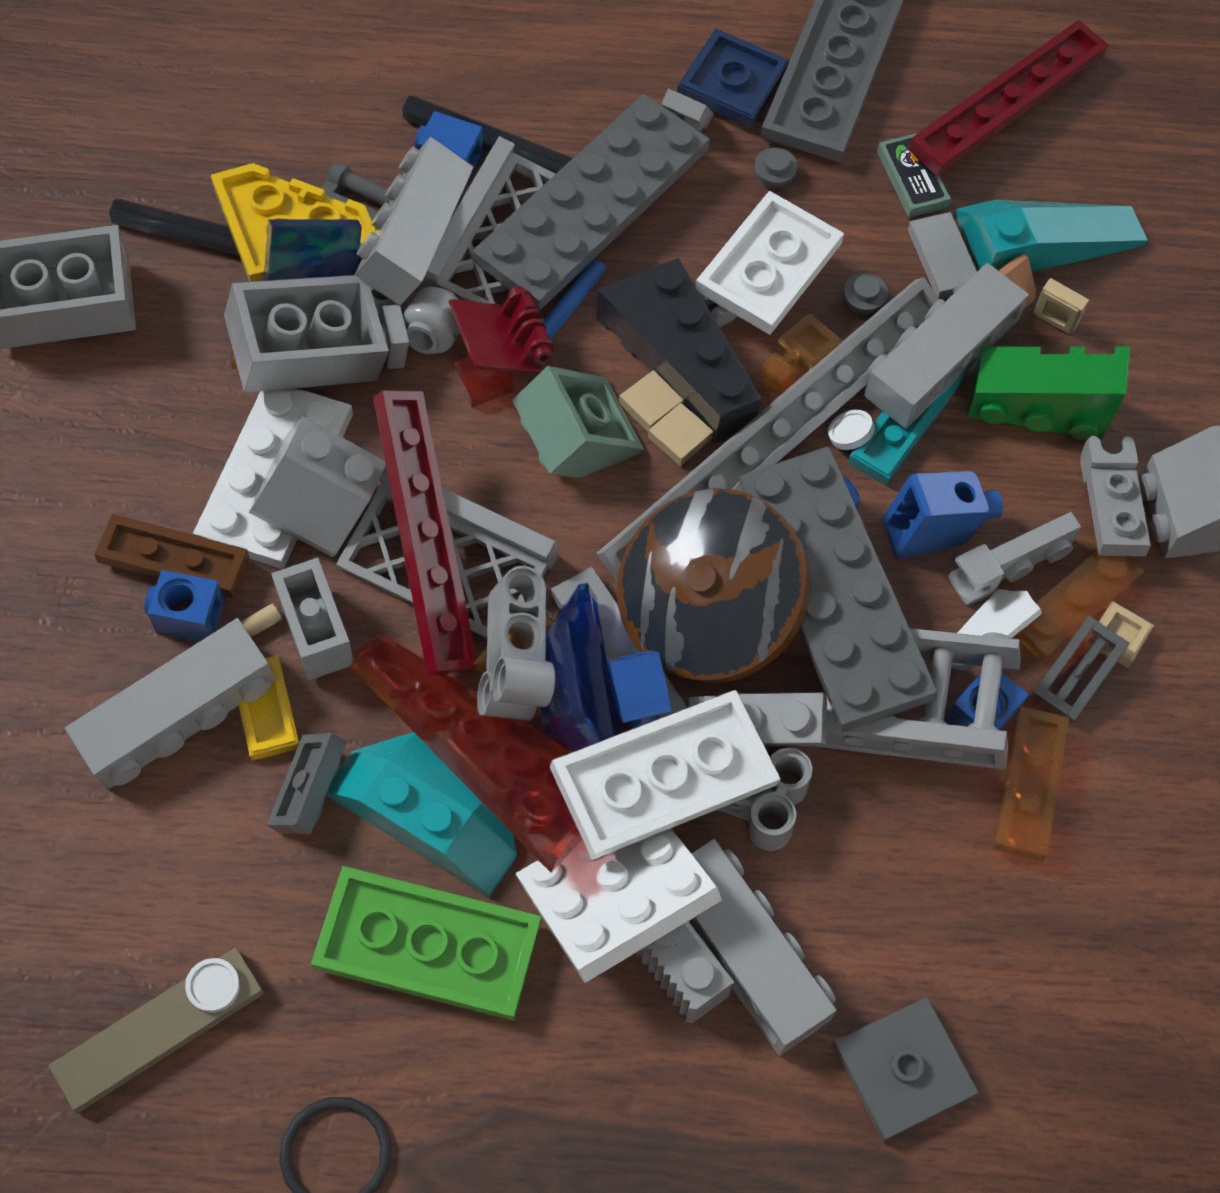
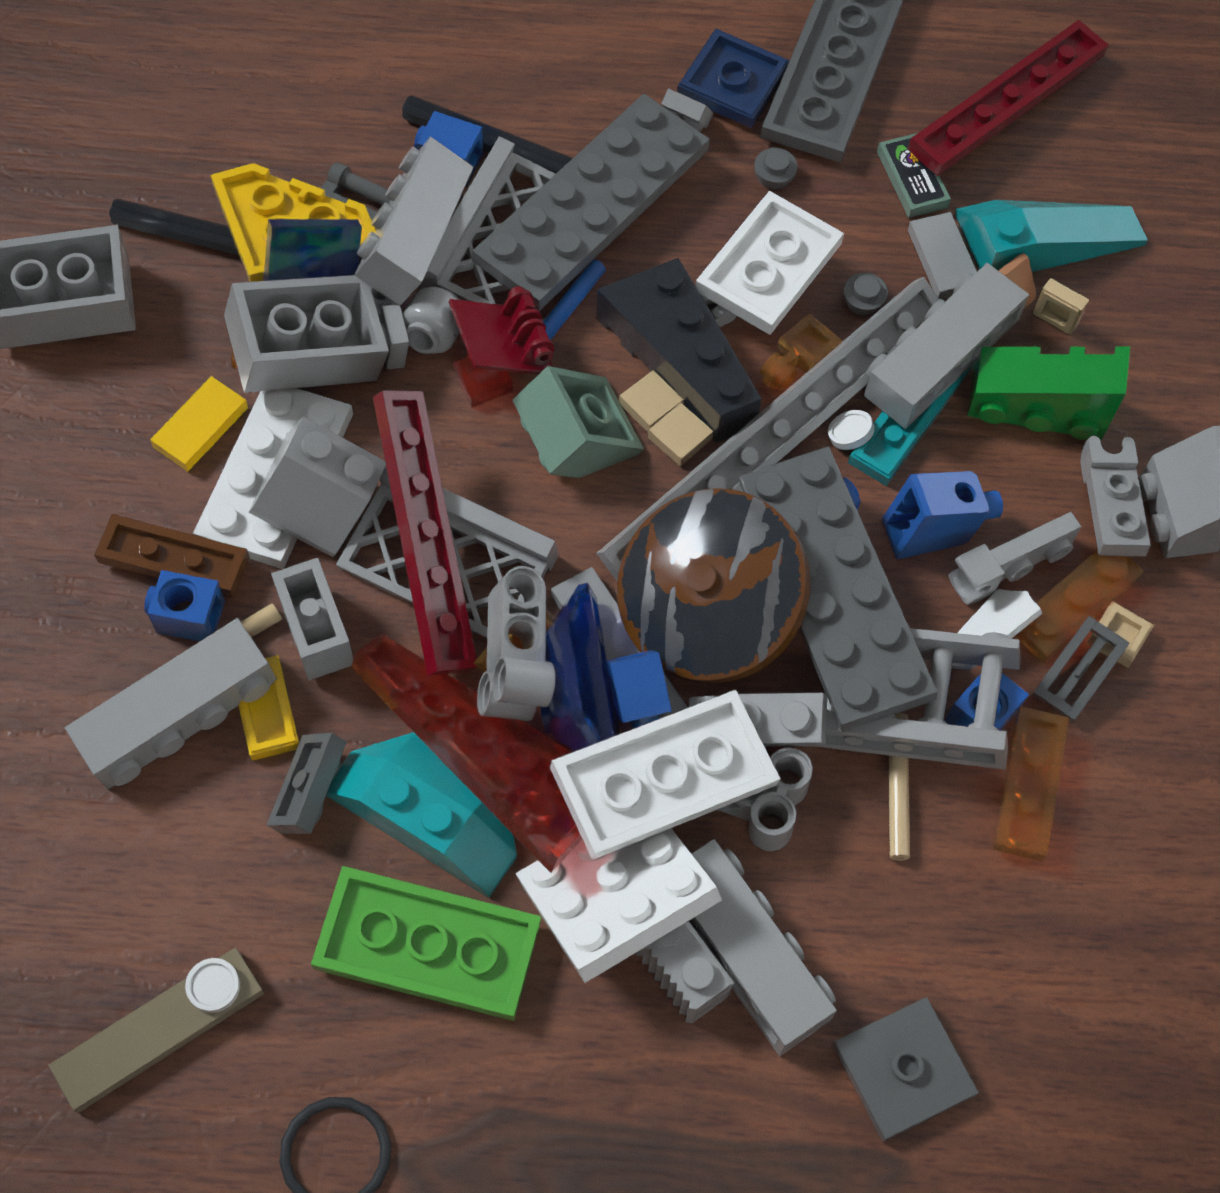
(199, 423): none -> yellow tile
(899, 805): none -> tan piece

